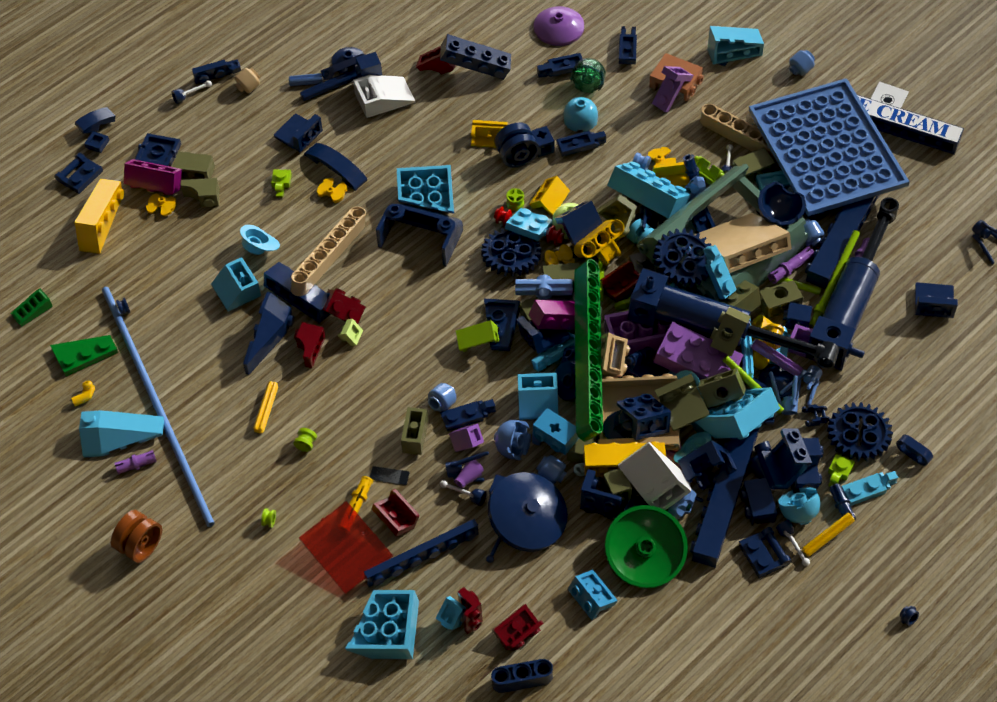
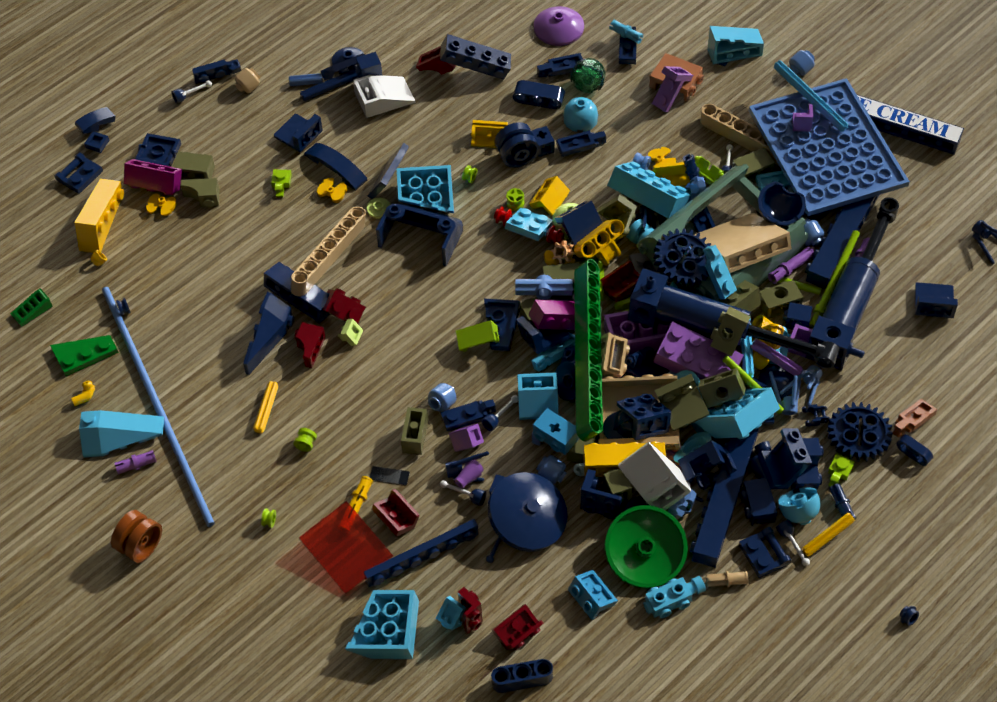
(98, 258): none -> yellow hinge
(236, 285): medium azure slope -> none
(257, 241): medium azure piece -> none
(377, 207): none -> yellowish green piece
(388, 171): none -> tile
(469, 174): none -> lime bush
(491, 421): none -> dark blue hinge
(510, 252): dark blue gear -> none
(513, 439): medium blue cylinder -> none
(538, 94): none -> dark blue beam
(568, 252): none -> light nougat gear
(626, 31): none -> medium azure pin
(672, 598): none -> medium azure brick
(727, 579): none -> tan axle
(803, 121): none -> medium lavender panel
(811, 96): none -> medium azure axle
(869, 487): medium azure hinge -> none
(889, 95): white sticker -> none
(913, 417): none -> dark orange hinge

